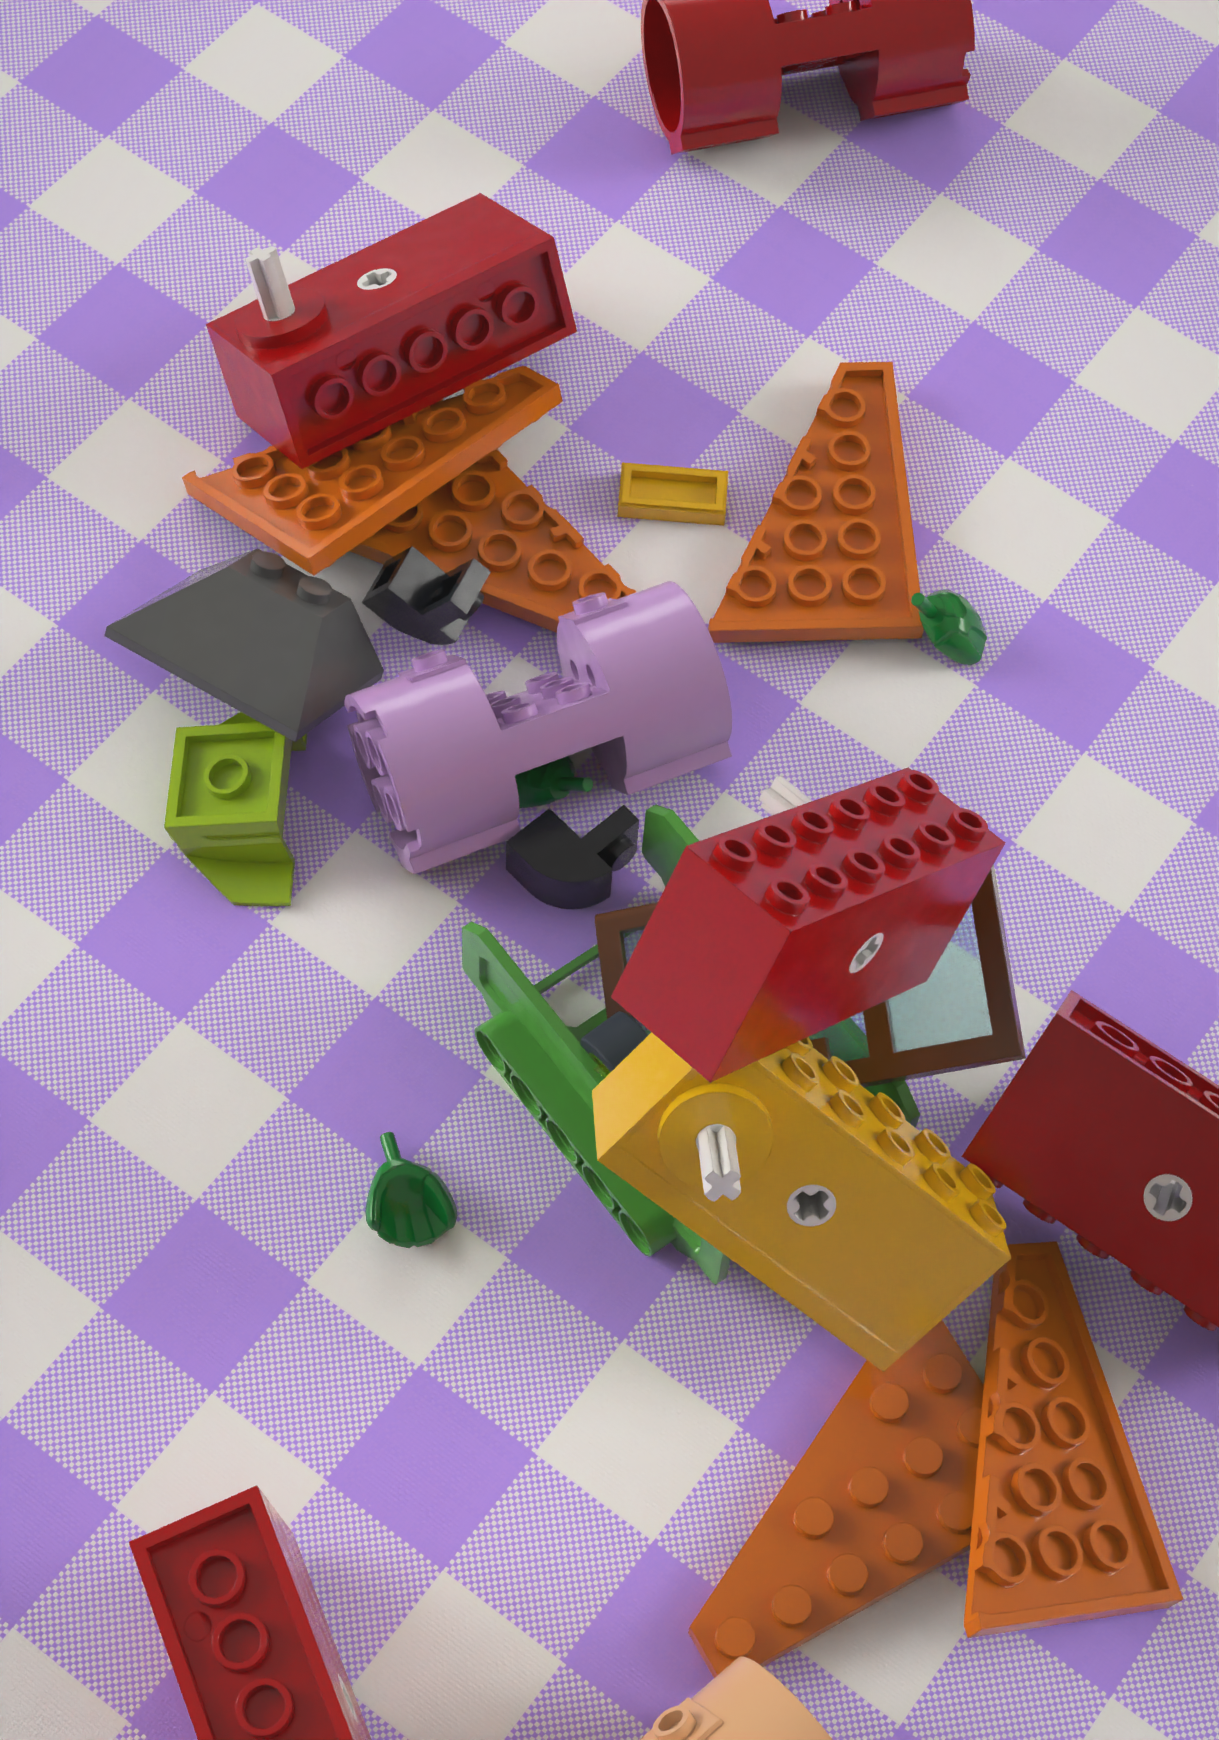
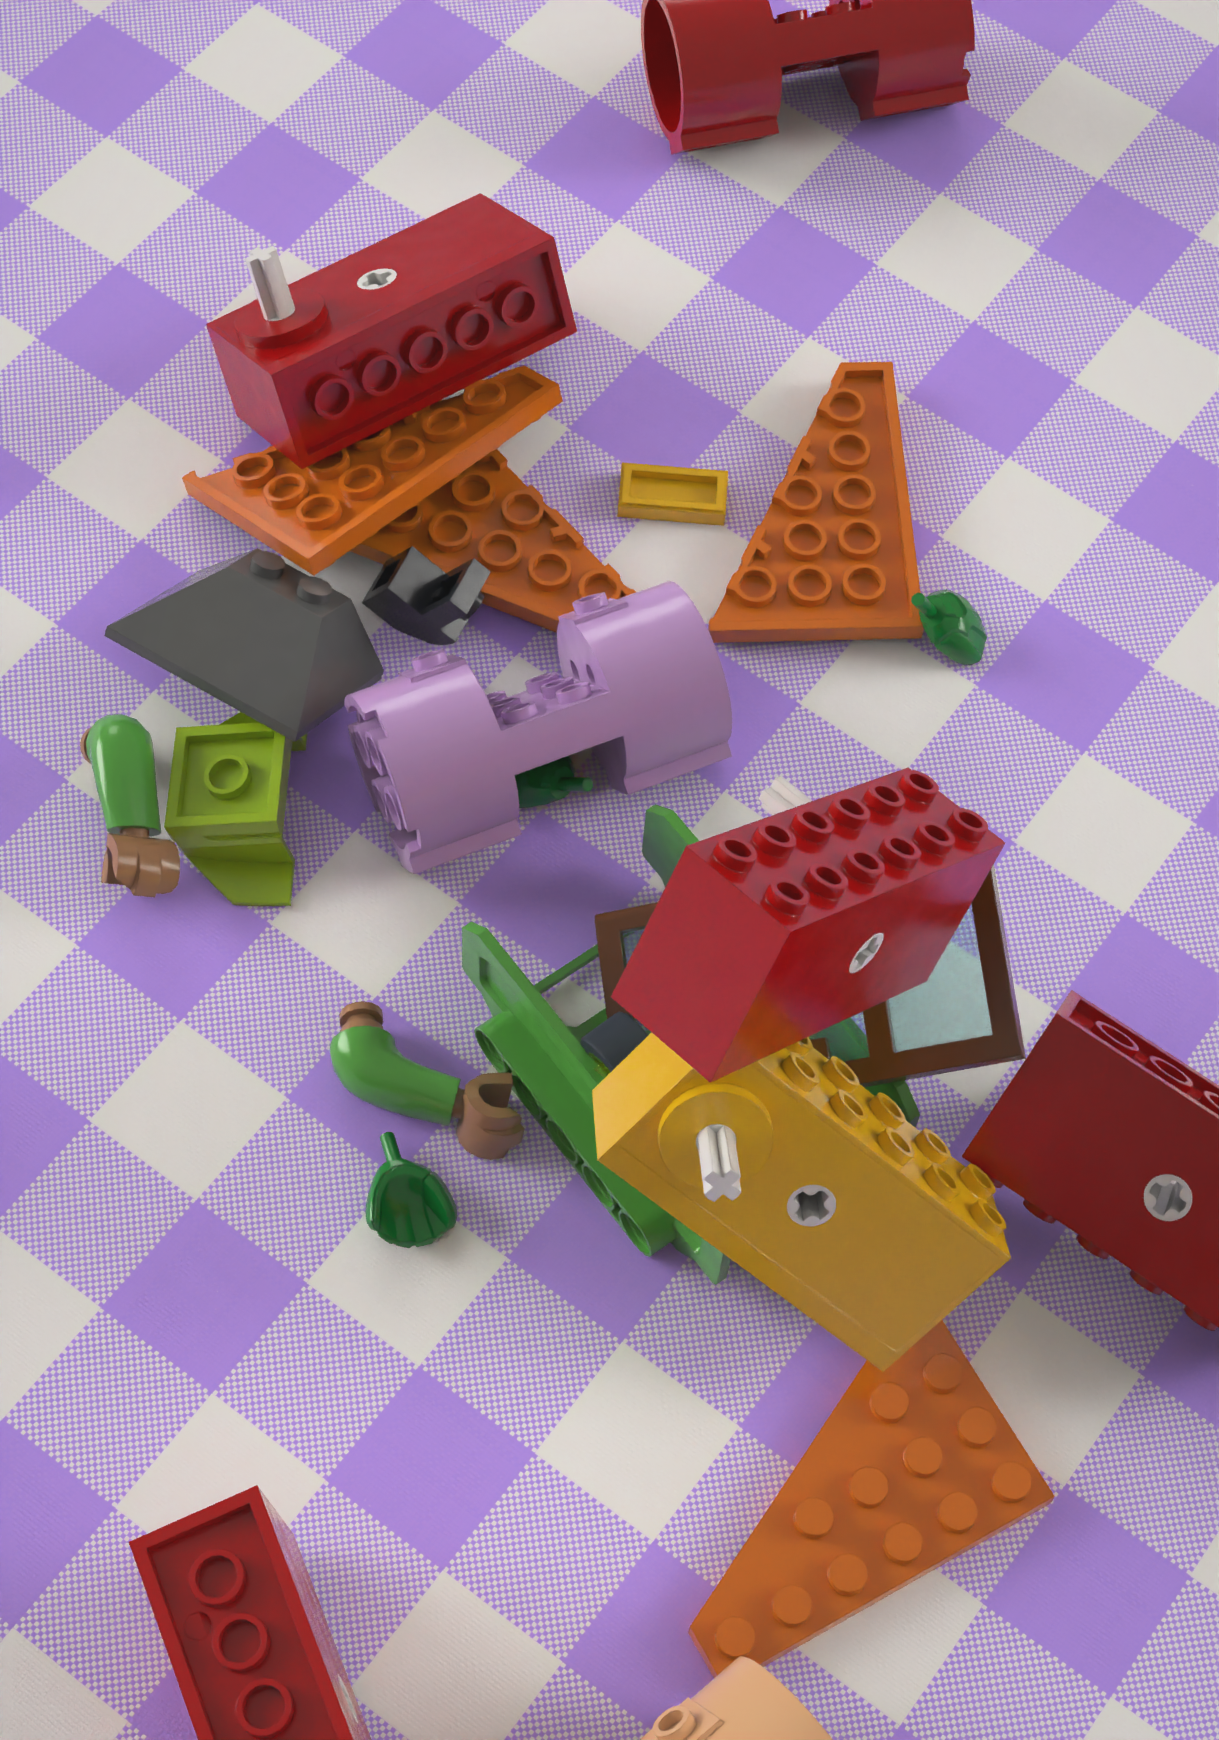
(127, 791): none -> bright green piece
(380, 1075): none -> piece
(571, 869): black brick -> none
(1056, 1488): orange wing -> none

